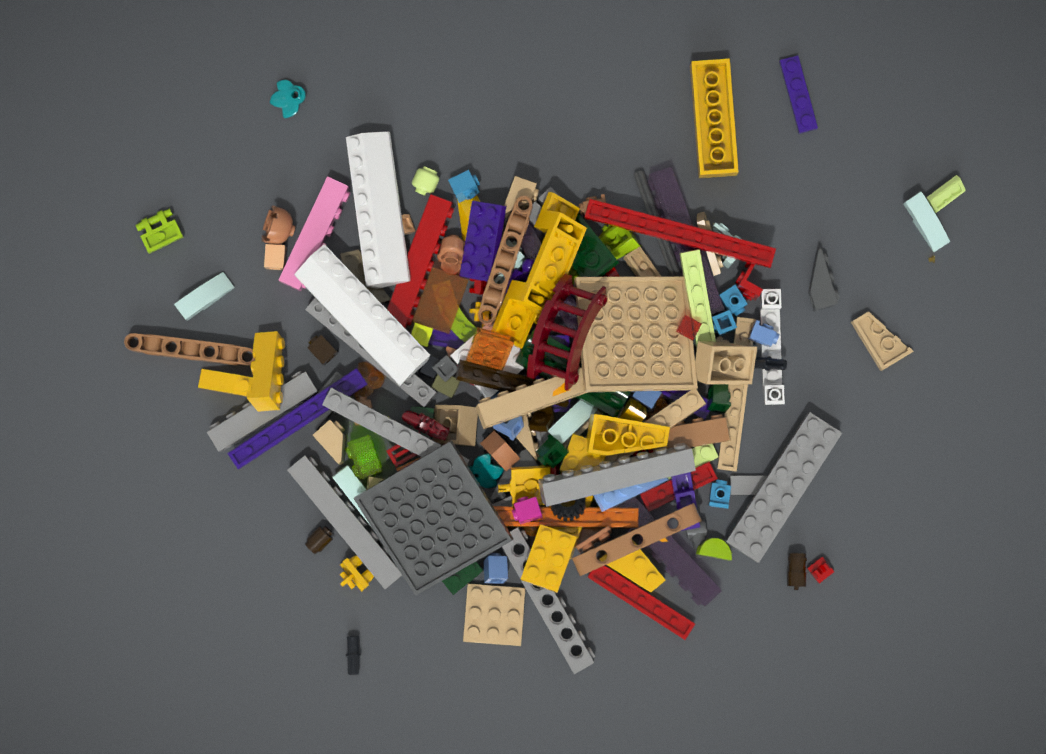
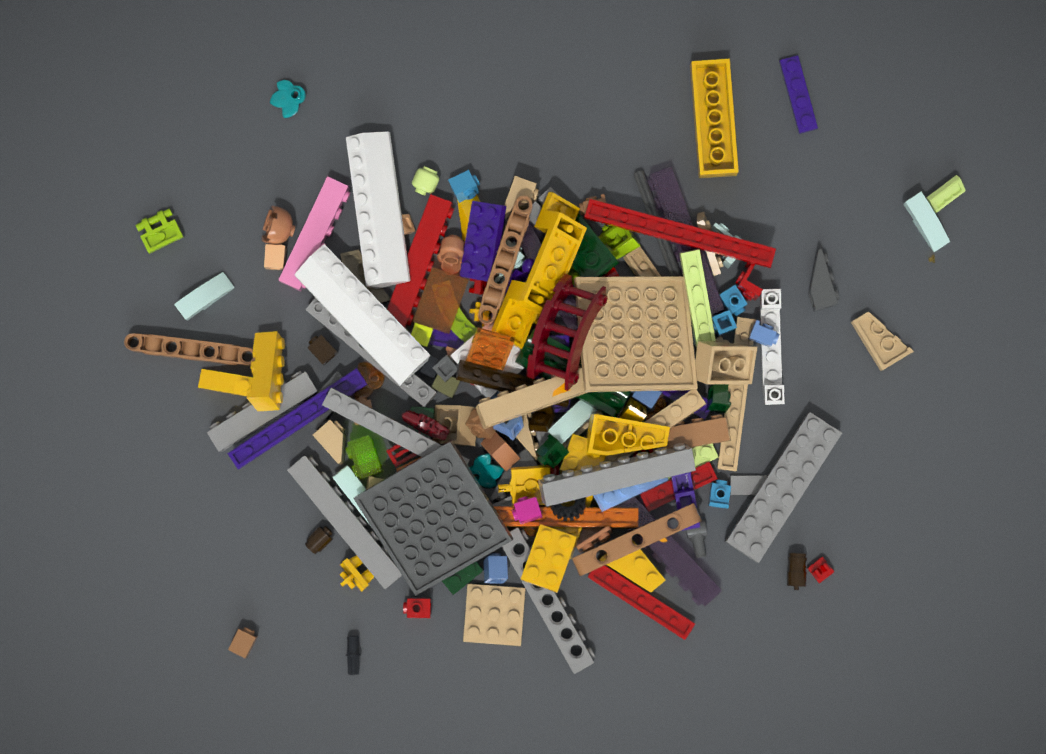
(243, 642): none -> medium nougat brick
(417, 608): none -> red brick
(476, 428): none -> medium nougat brick
(688, 327): clear red tile -> none
(715, 548): lime tile -> none
(770, 363): black axle -> none

